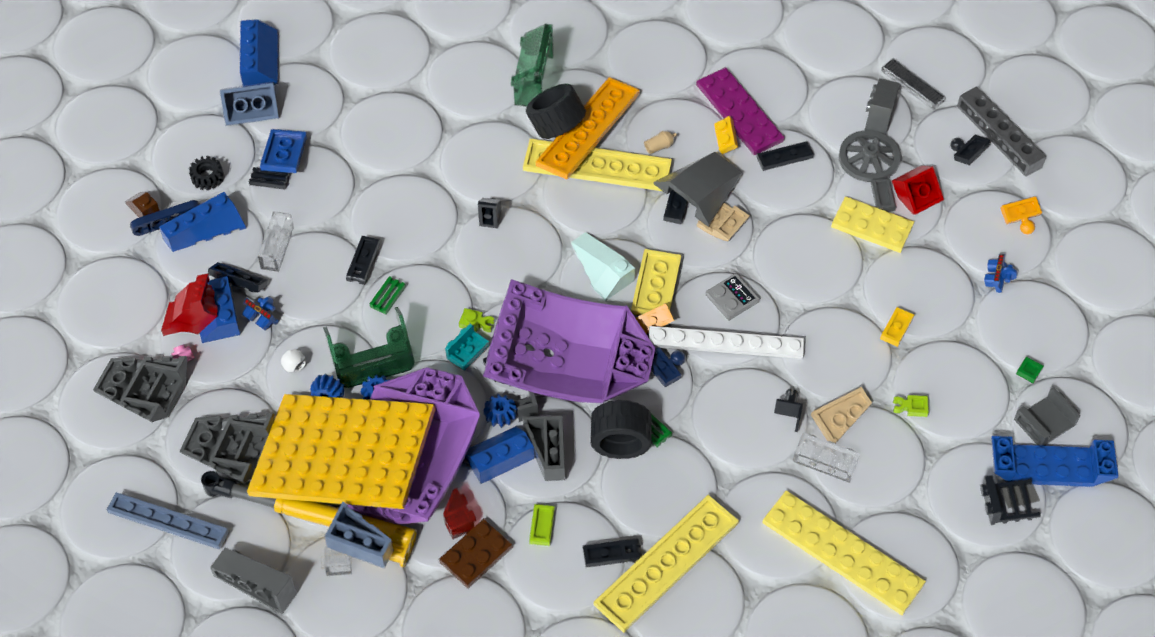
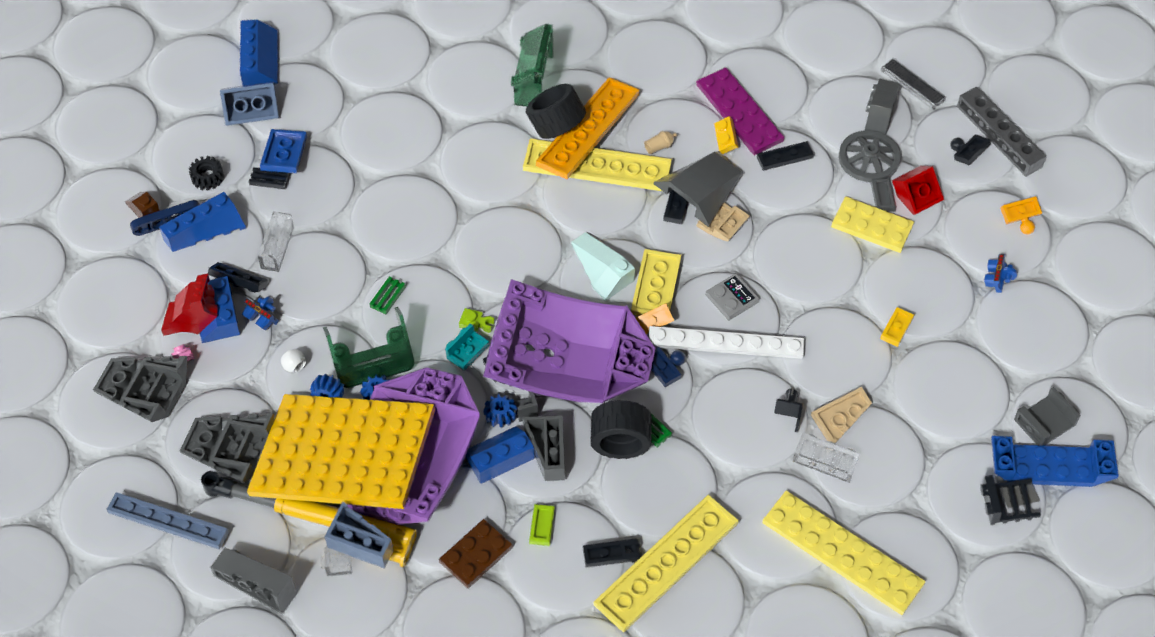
(363, 259): black plate -> none
(457, 516): clear red slope -> none
(489, 212): black slope -> none
(914, 405): lime plate -> none
(1029, 370): green plate -> none

